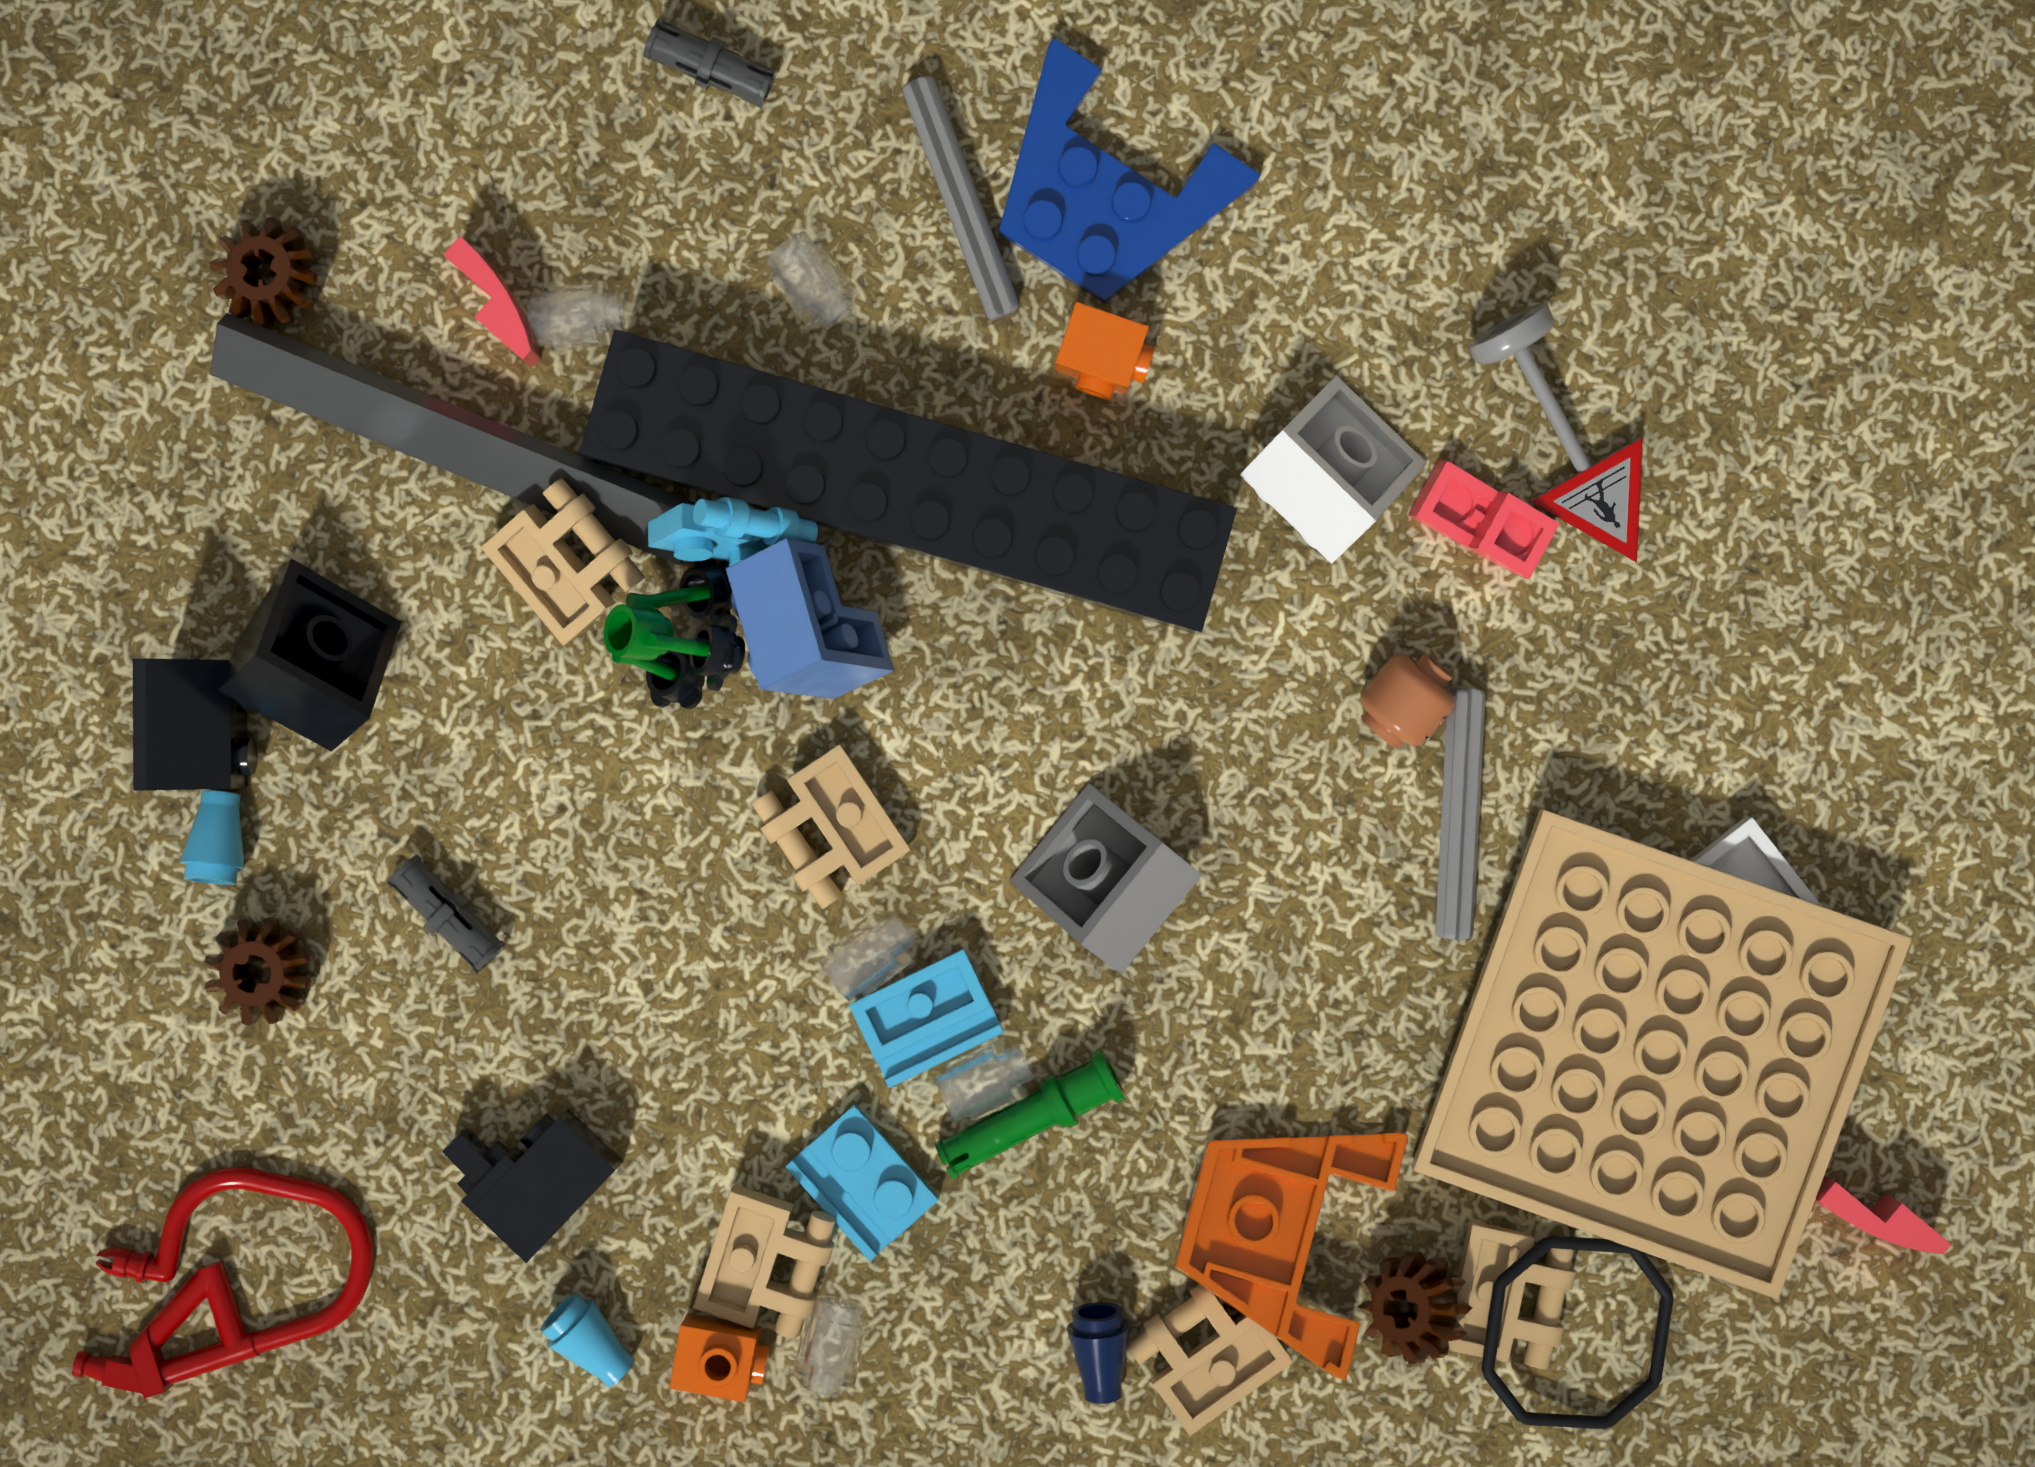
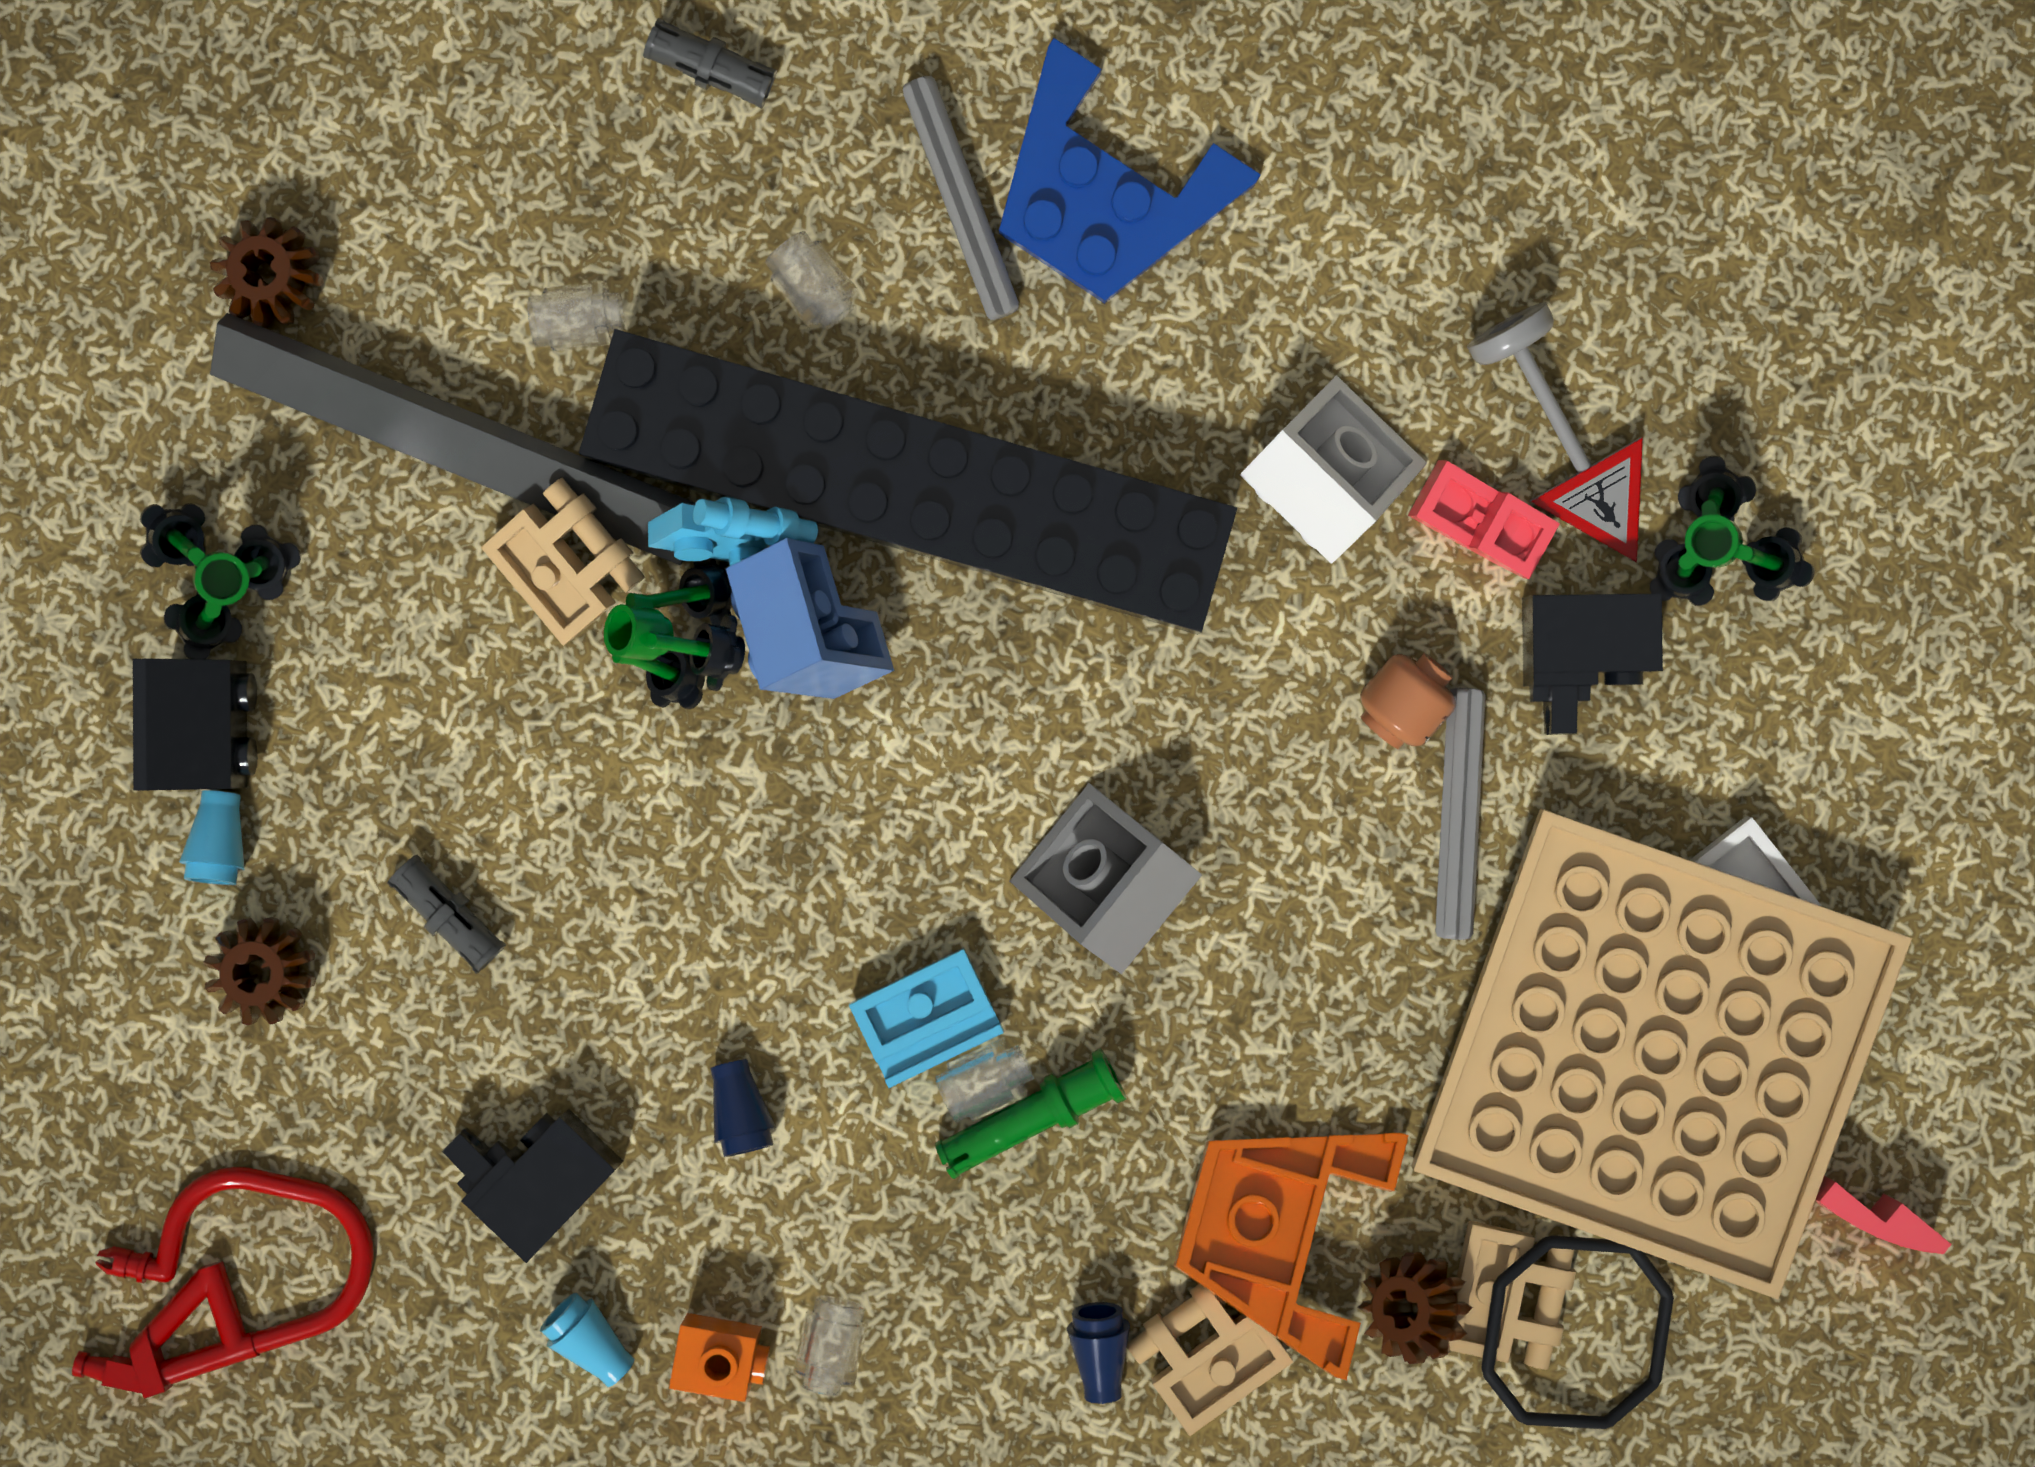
(218, 577): none -> black plant
(312, 657): black slope -> none
(502, 312): coral slope -> none
(739, 1110): none -> dark blue cone
(745, 1255): tan plate -> none
(846, 814): tan plate -> none
(862, 1182): medium azure plate -> none
(869, 955): clear brick -> none
(1103, 352): orange brick -> none
(1585, 635): none -> black hinge
(1717, 541): none -> black plant

